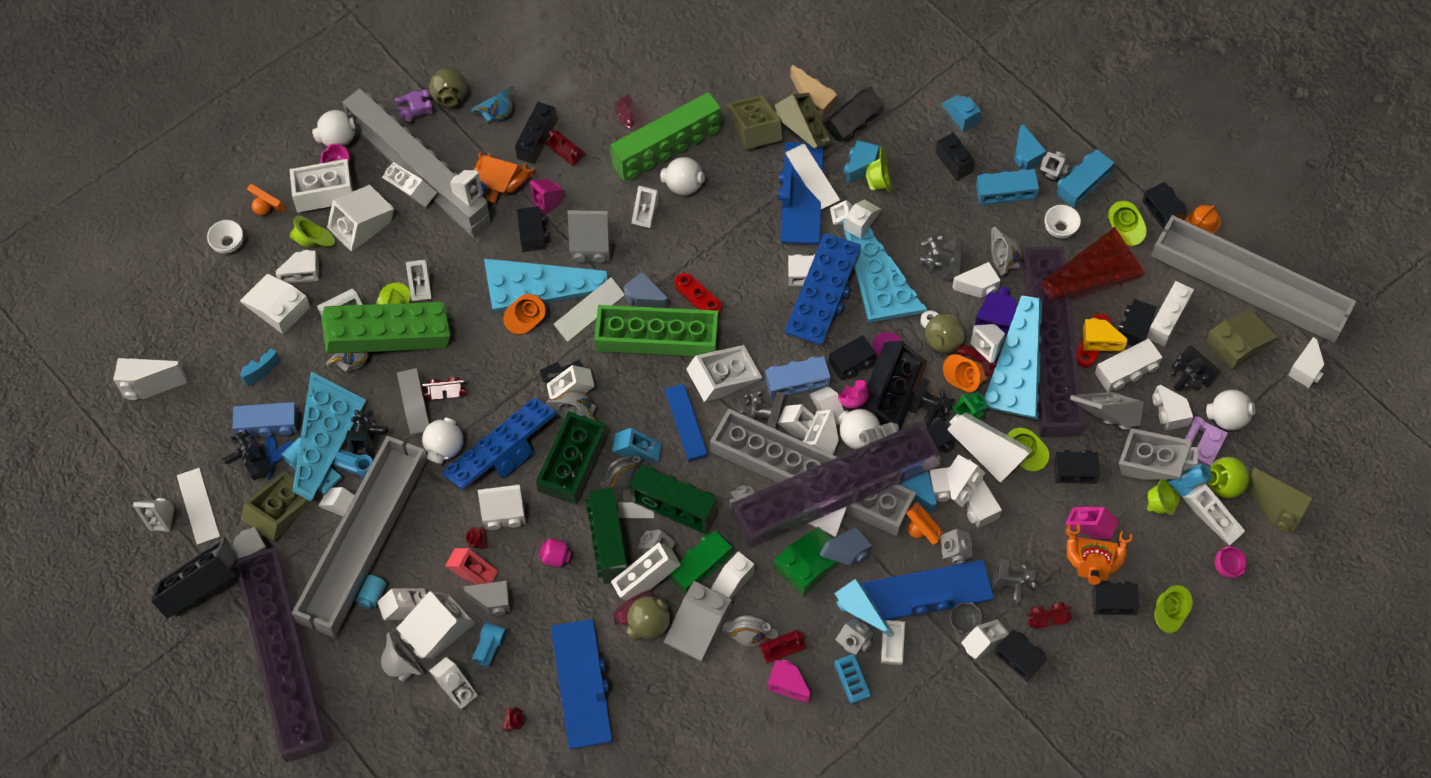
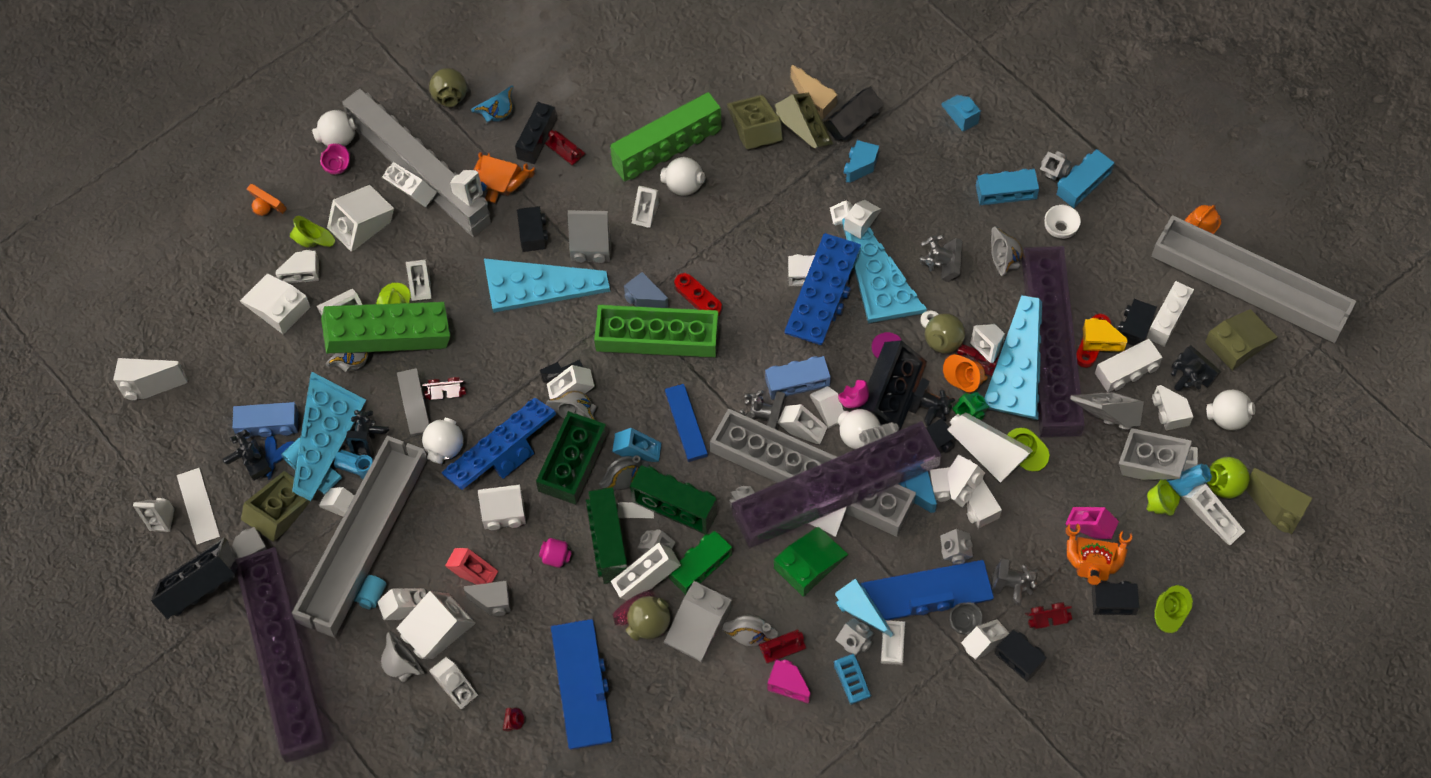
(222, 231): white piece -> none
(255, 371): dark azure slope -> none
(319, 184): white slope -> none
(418, 105): medium lavender animal -> none
(476, 538): dark red plate -> none
(491, 638): dark azure piece -> none
(524, 314): orange piece -> none
(546, 194): dark pink slope -> none
(586, 310): white sticker -> none
(622, 111): clear pink bracket -> none
(722, 372): white slope -> none
(733, 576): white slope -> none
(799, 205): blue bracket -> none
(812, 175): white sticker -> none
(823, 432): white slope -> none
(847, 547): sand blue slope -> none
(852, 358): black brick -> none
(878, 174): lime piece -> none
(922, 524): orange tile -> none
(955, 156): black brick -> none
(977, 281): white slope -> none
(997, 310): dark purple torso -> none
(1028, 150): dark azure slope -> none
(1076, 467): black brick -> none
(1095, 267): clear red wing -> none
(1128, 222): lime piece -> none
(1163, 204): black brick -> none
(1210, 441): lavender plate -> none
(1230, 562): dark pink hair -> none
(1308, 365): white slope -> none

